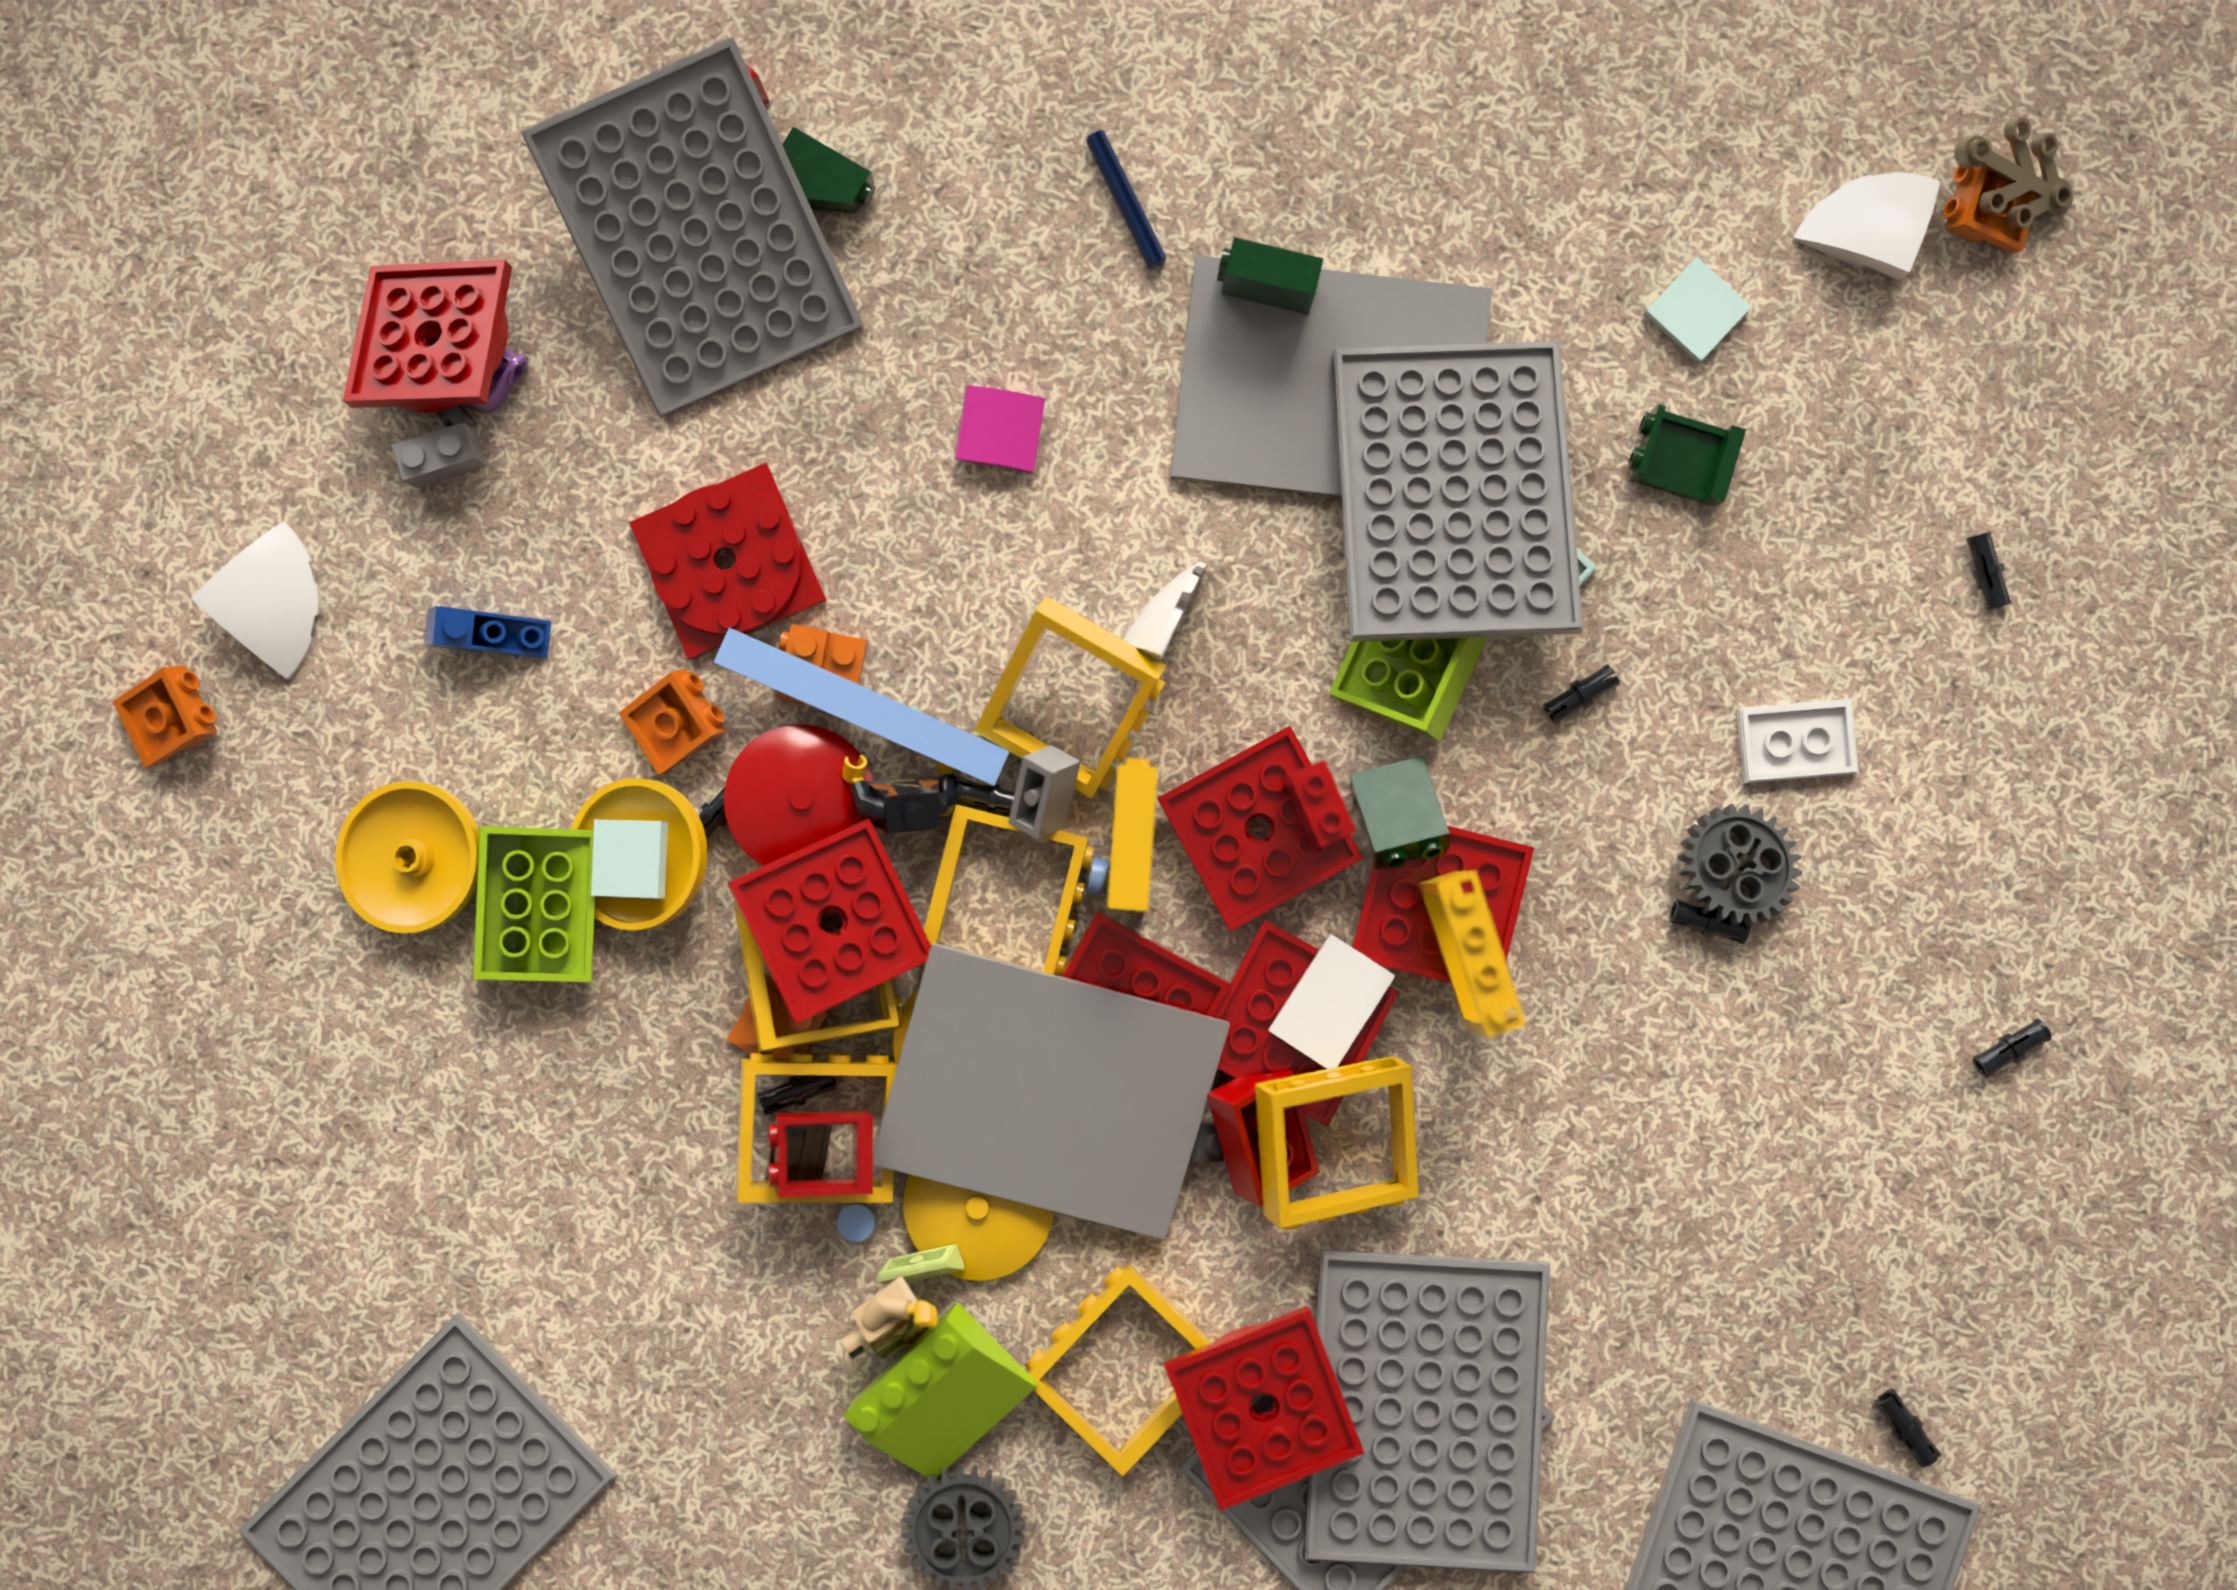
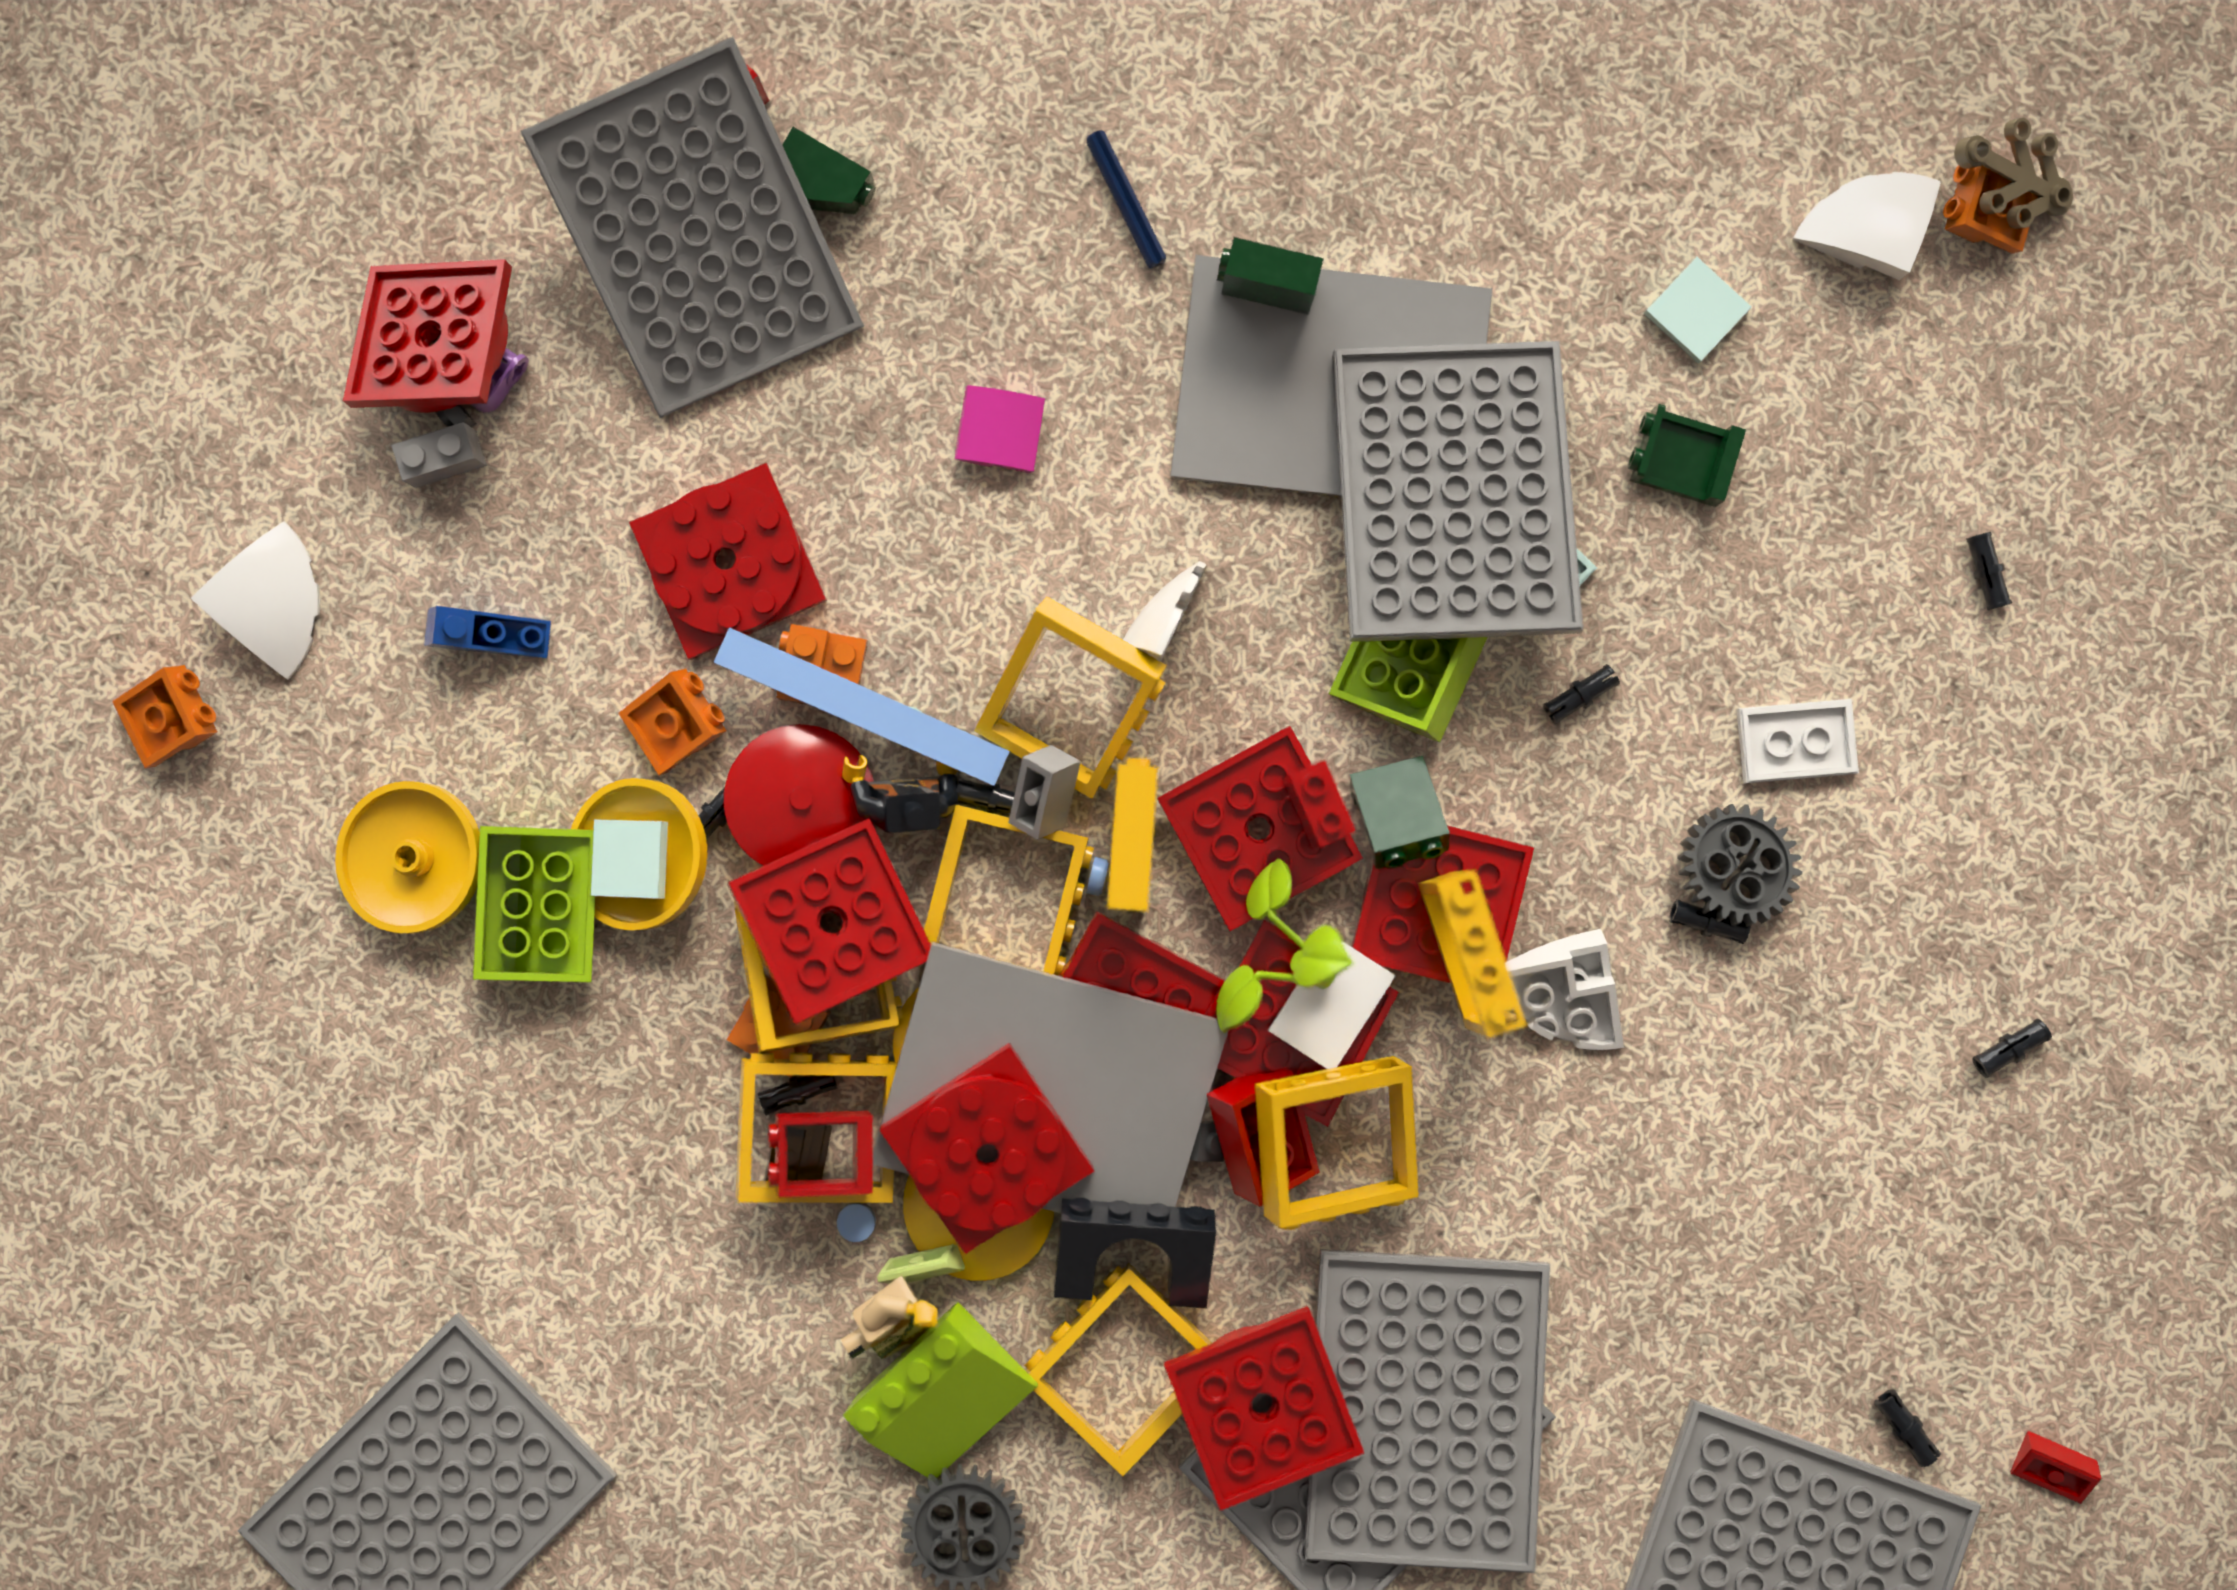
(993, 1106): none -> red piece
(1093, 1226): none -> black arch
(1315, 965): none -> lime plant
(1569, 991): none -> white brick
(2056, 1467): none -> red slope

